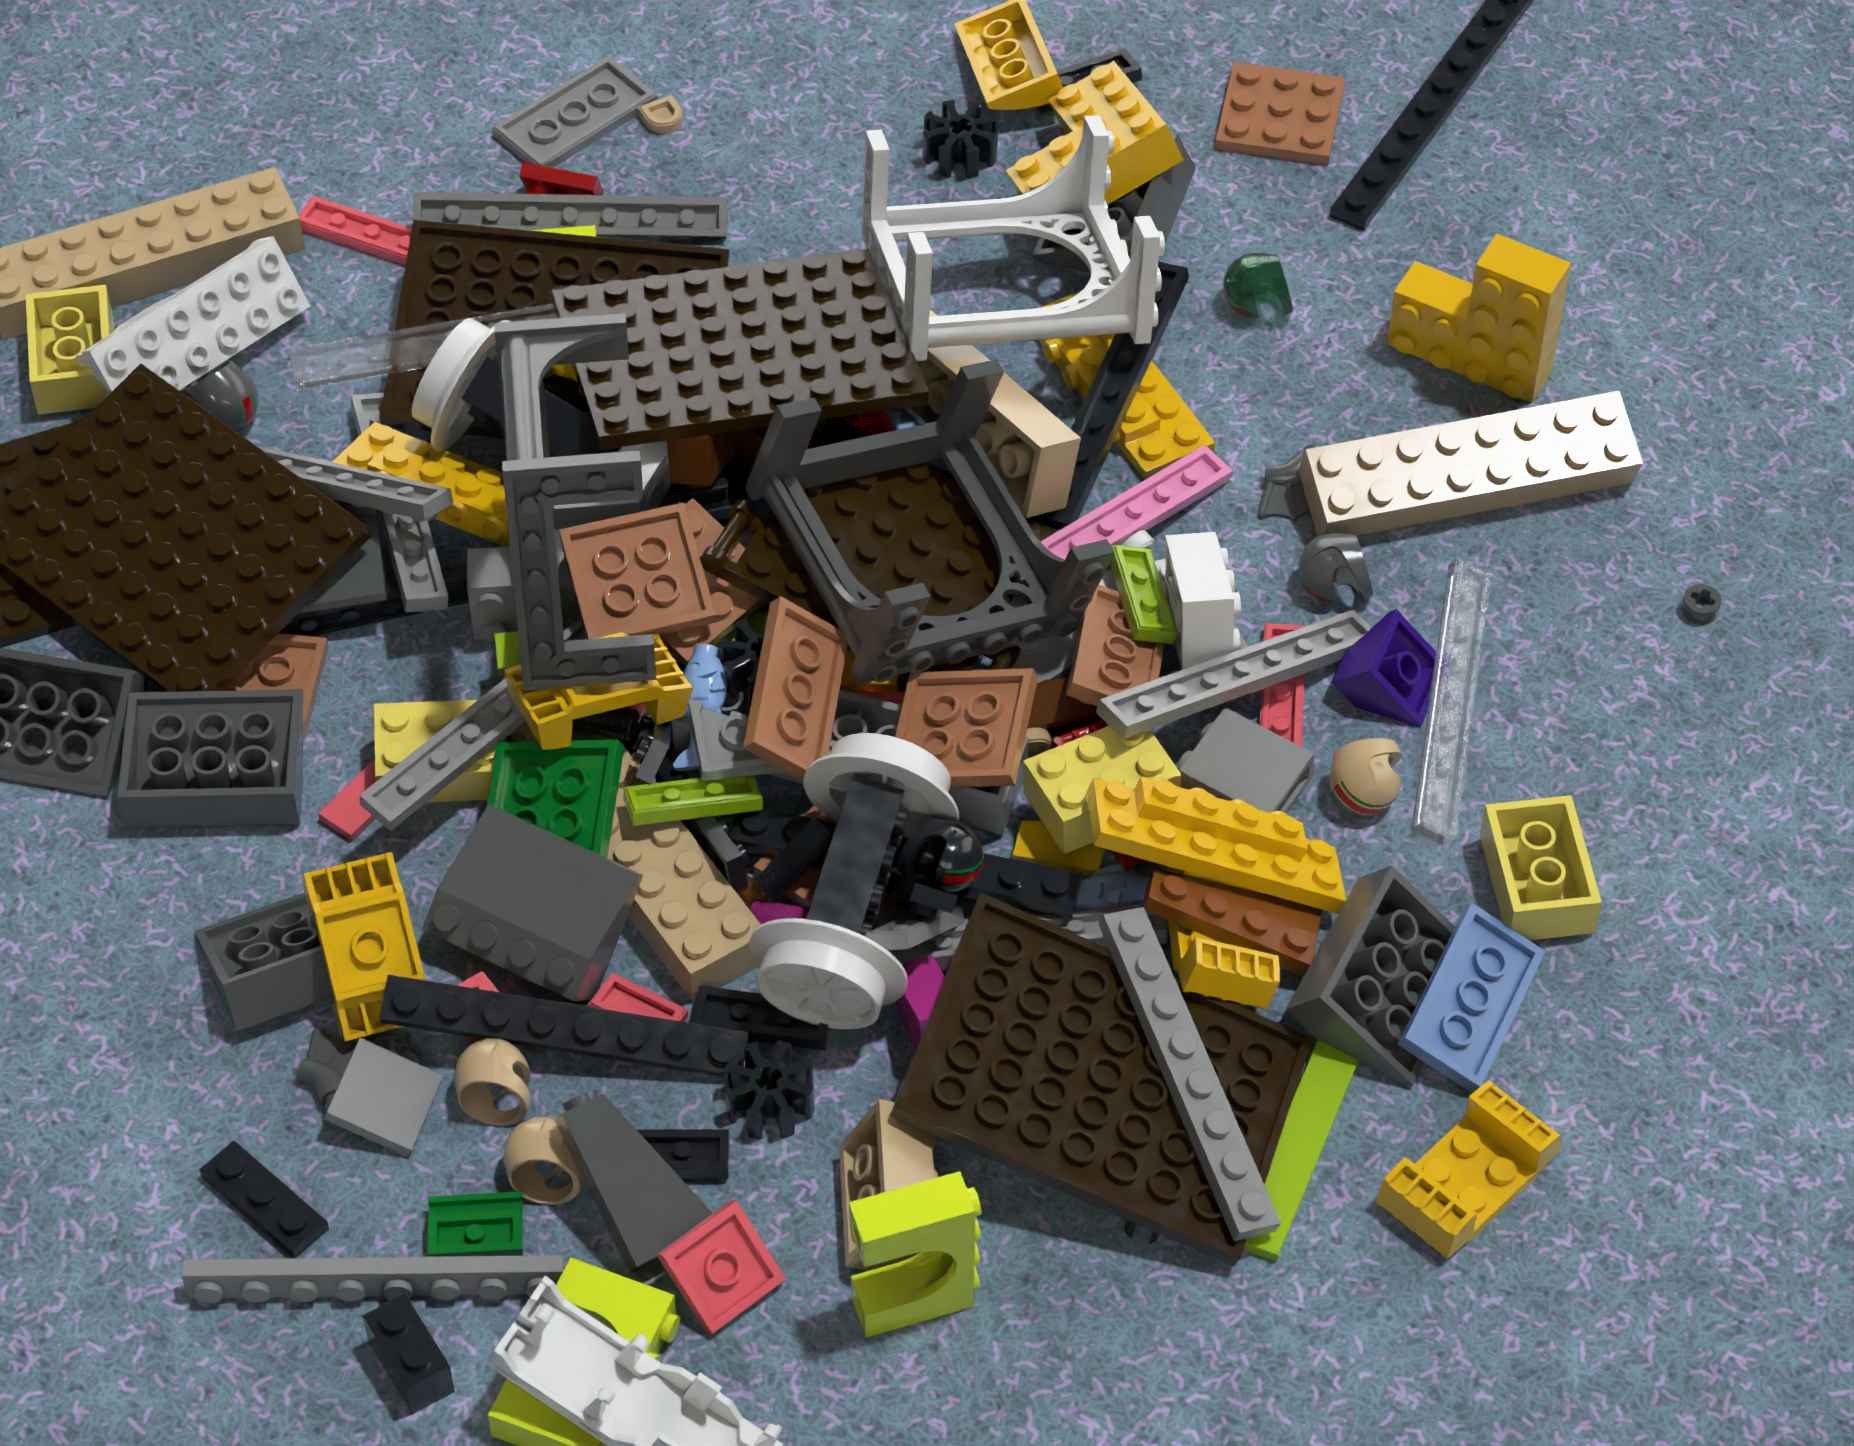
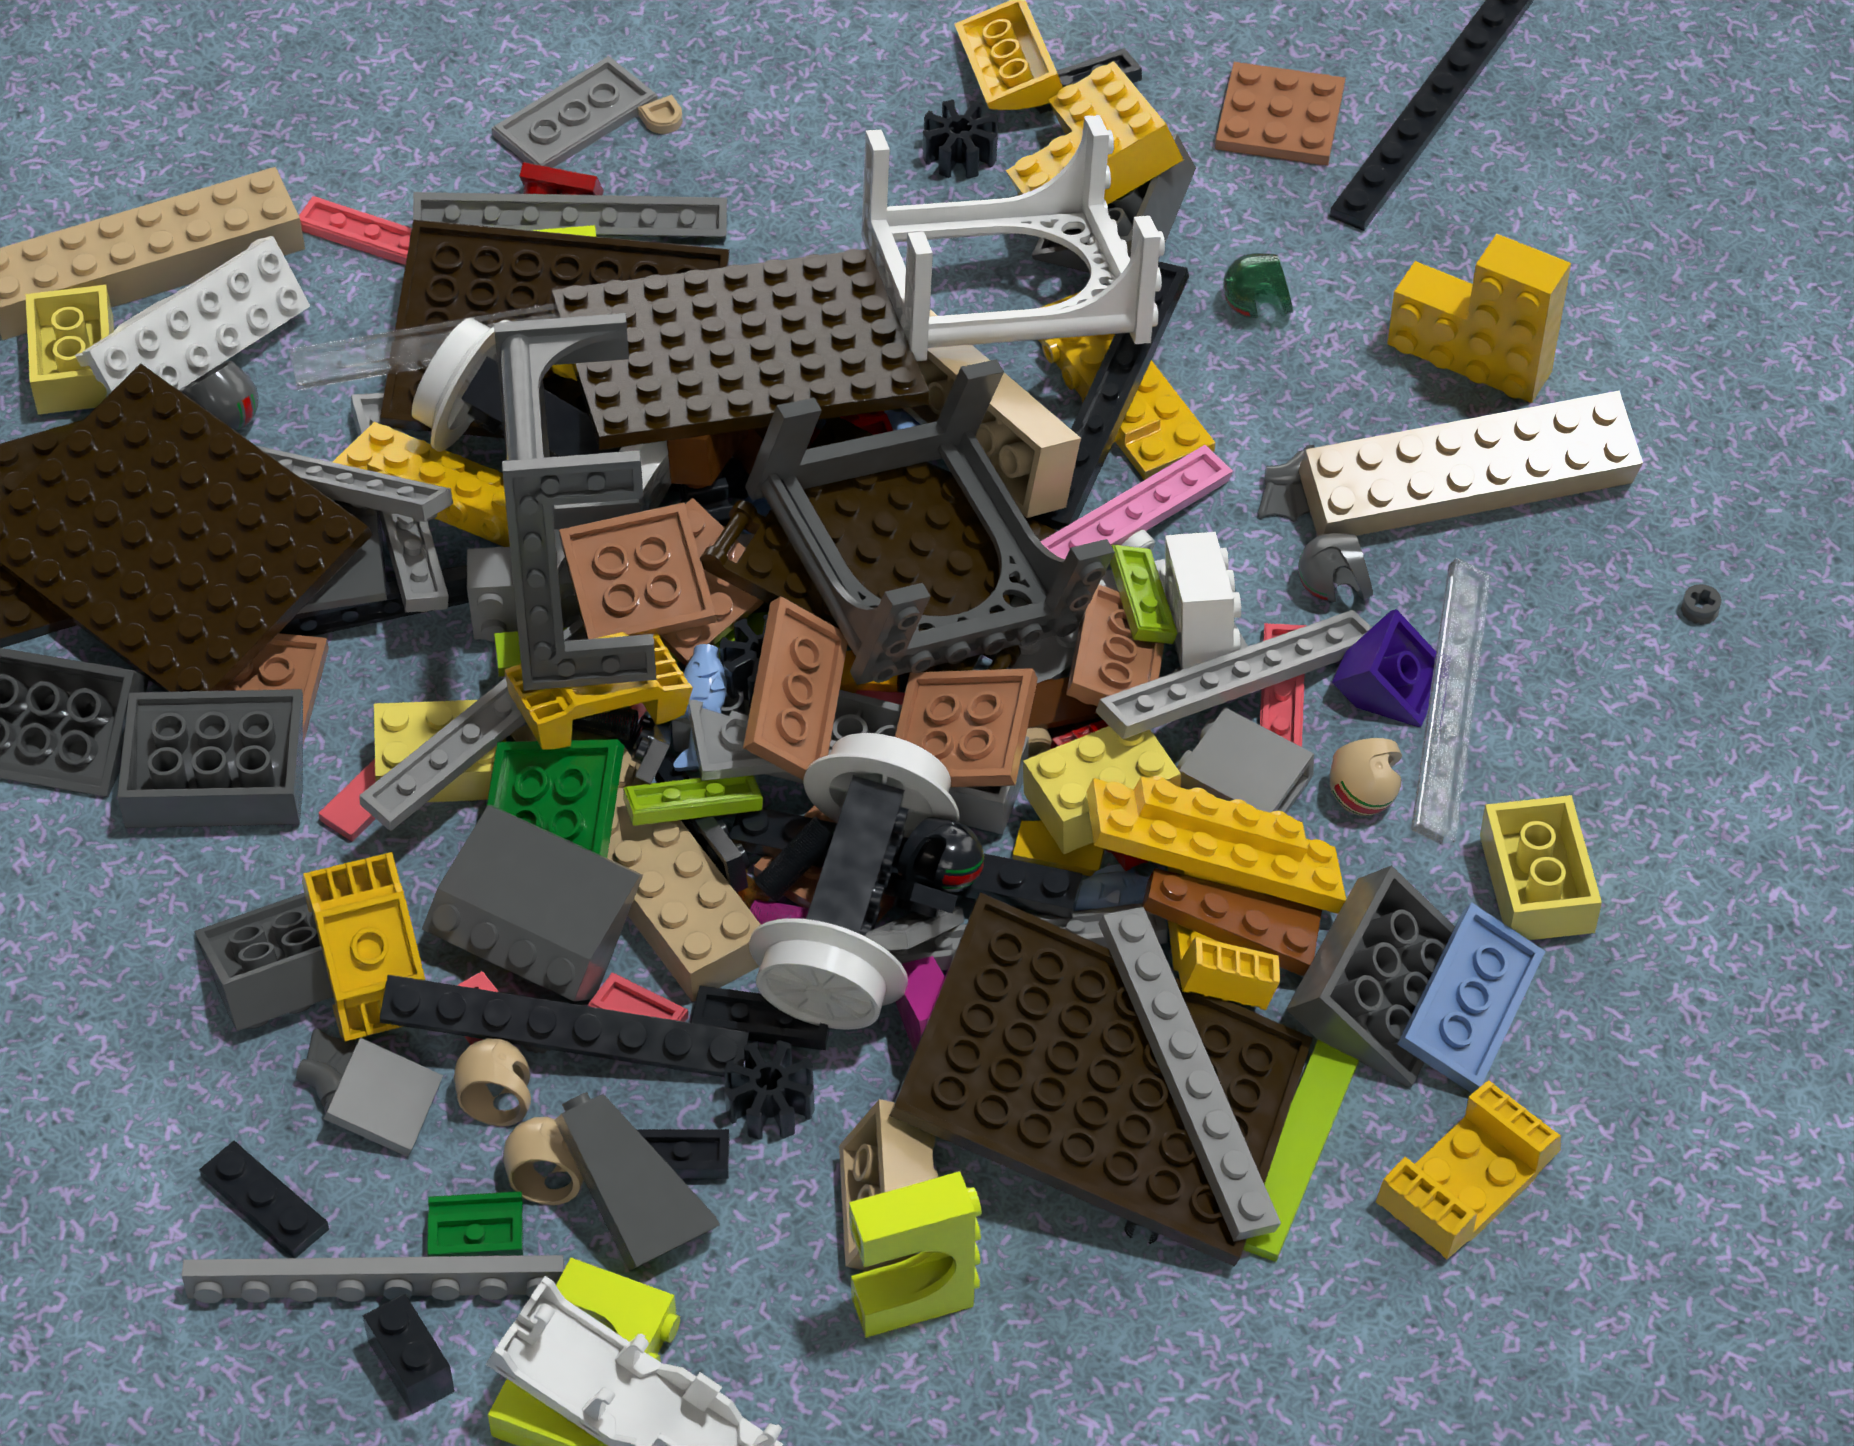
(721, 1266): coral plate -> none

